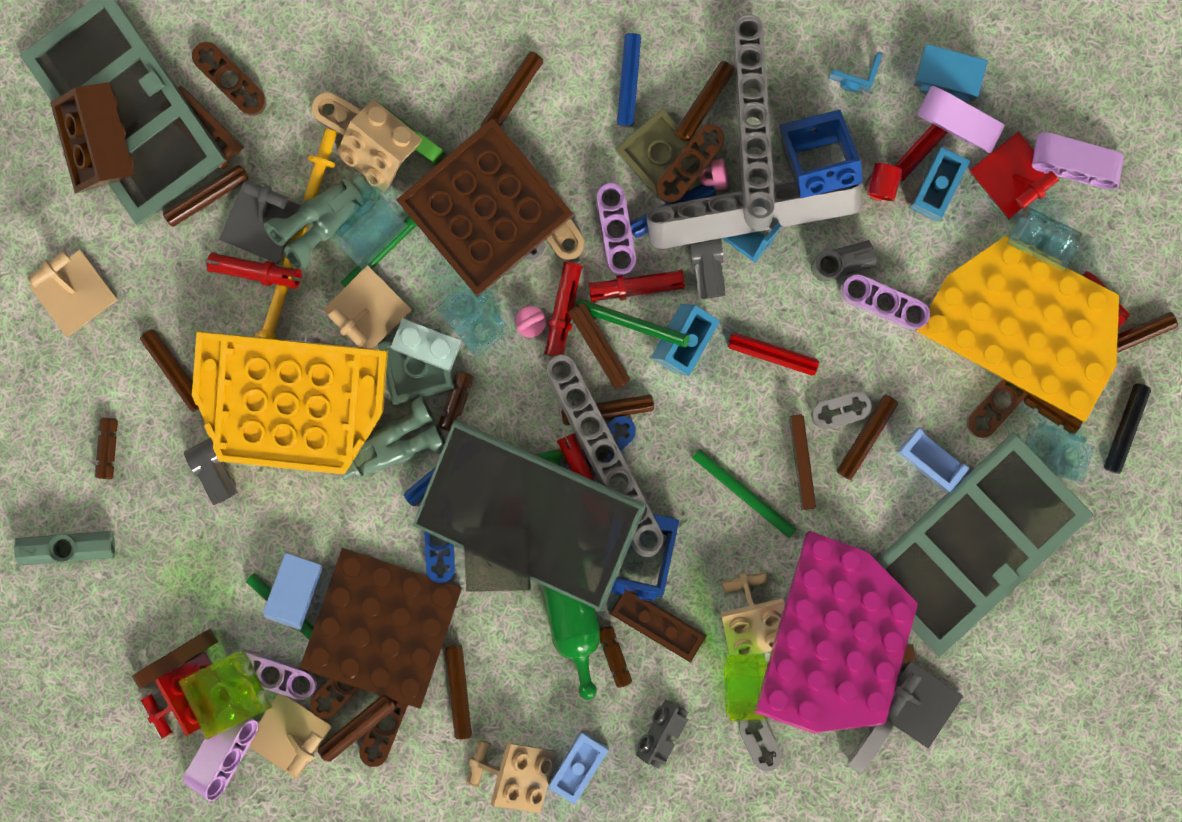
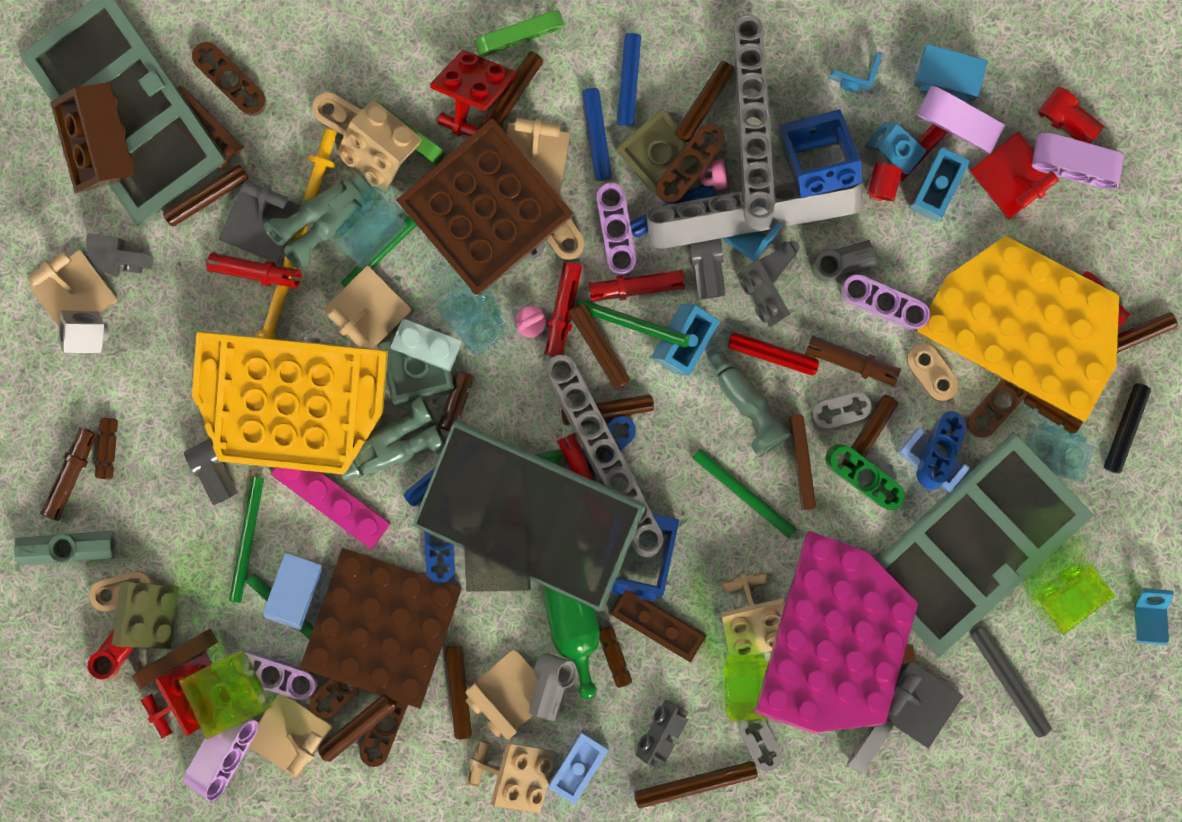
(71, 468): none -> reddish brown pin
(82, 332): none -> brick
(108, 255): none -> flat silver brick
(113, 585): none -> tan plate
(114, 653): none -> red piece
(145, 615): none -> olive plate
(169, 367): reddish brown axle -> none
(246, 539): none -> green bar
(335, 503): none -> dark pink plate
(471, 82): none -> red plate
(504, 694): none -> tan bracket
(527, 29): none -> bright green beam
(543, 147): none -> tan plate
(553, 677): none -> light grey piece
(597, 134): none -> blue axle
(696, 784): none -> reddish brown axle
(750, 403): none -> sand green piece
(759, 281): none -> dark grey plate
(853, 361): none -> reddish brown pin
(870, 489): none -> green beam
(897, 146): none -> dark azure bracket
(930, 374): none -> tan plate
(932, 457): none -> blue beam
(1011, 681): none -> dark grey axle
(1044, 238): clear light blue brick -> none
(1065, 113): none -> red piece
(1071, 597): none -> clear neon green brick
(1151, 616): none -> dark azure bracket

